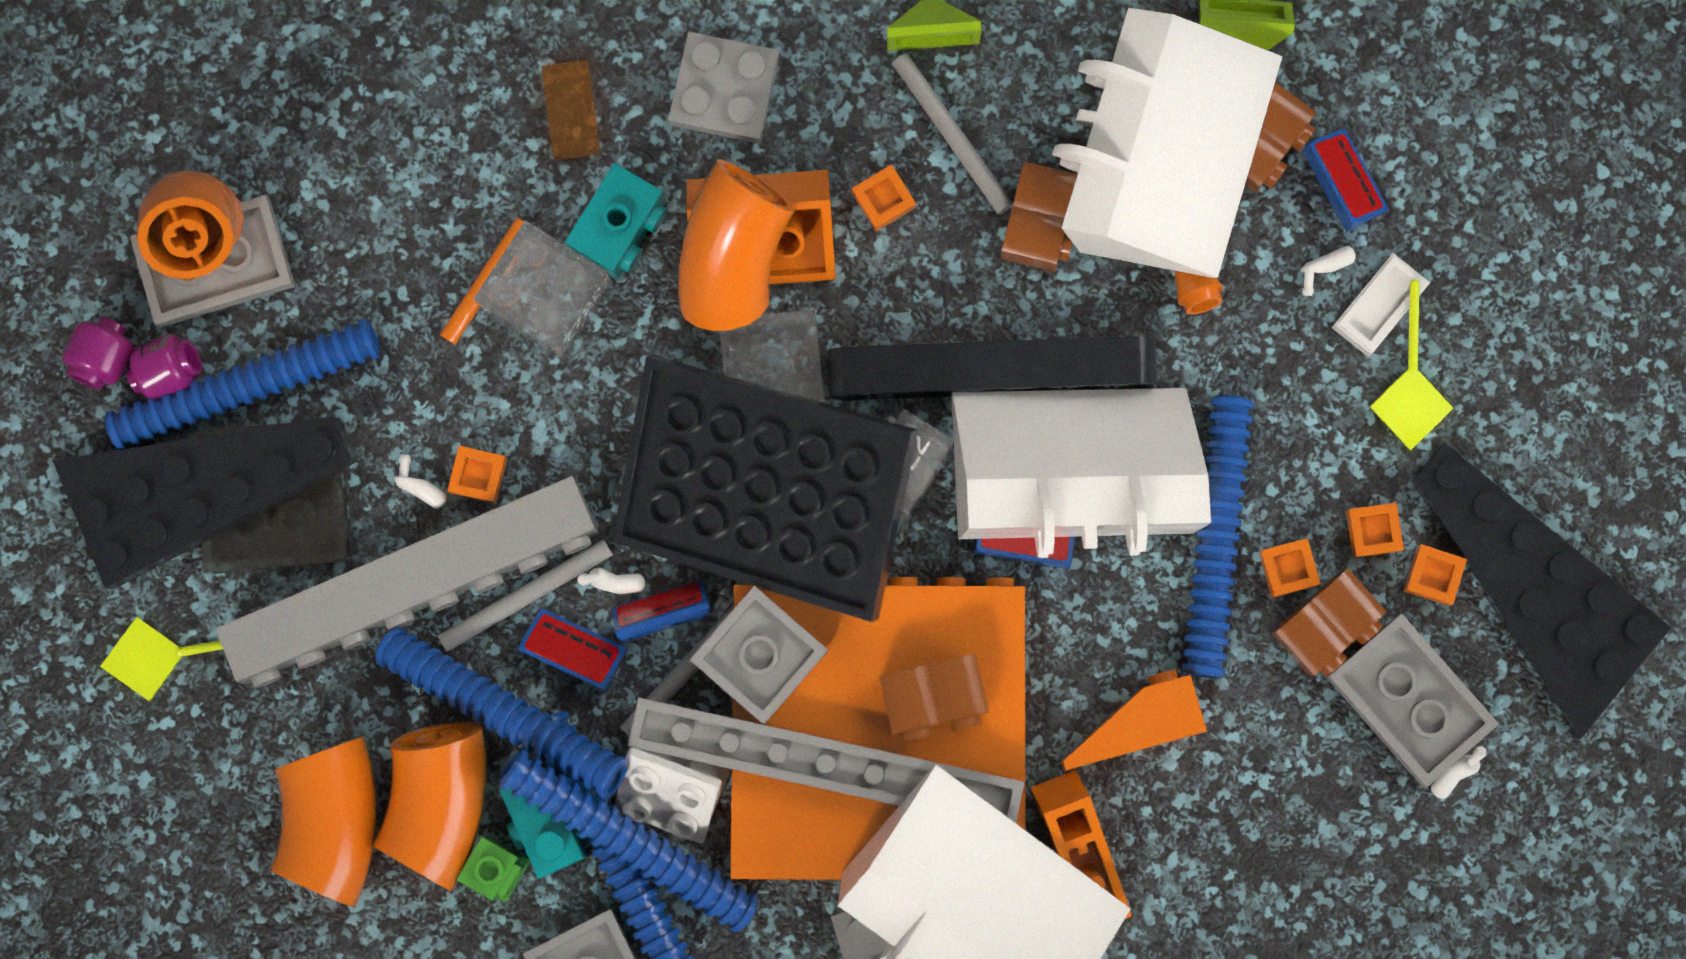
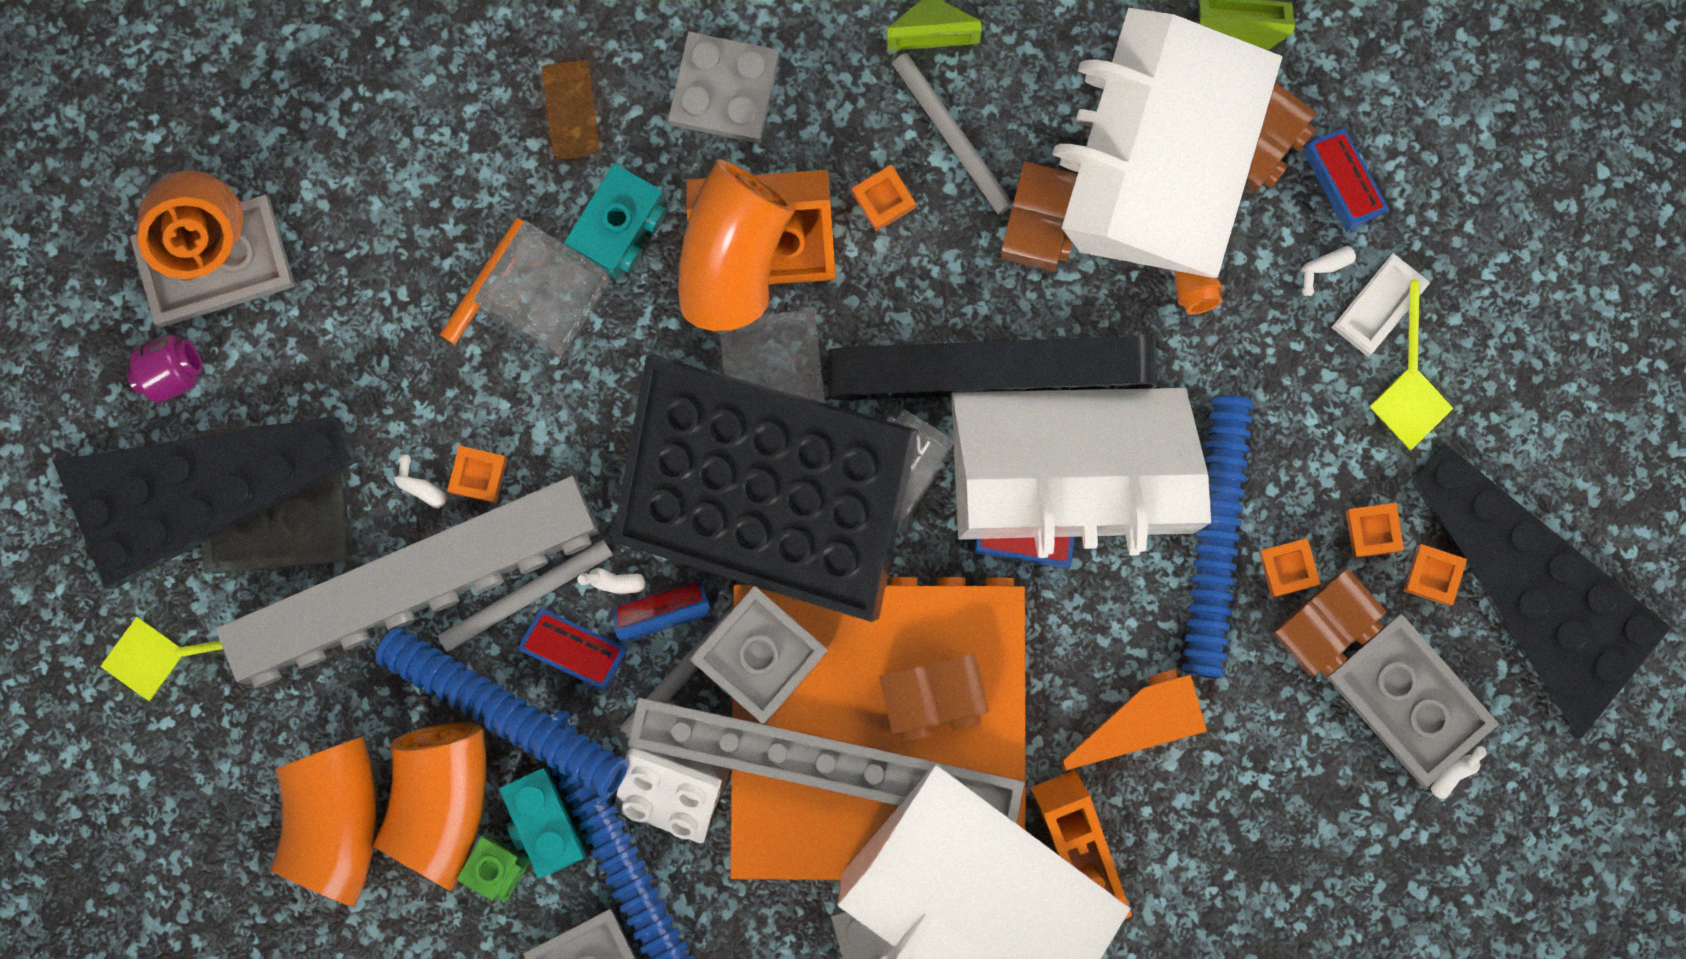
(97, 353): magenta head -> none
(242, 385): blue piece -> none
(628, 841): blue piece -> none

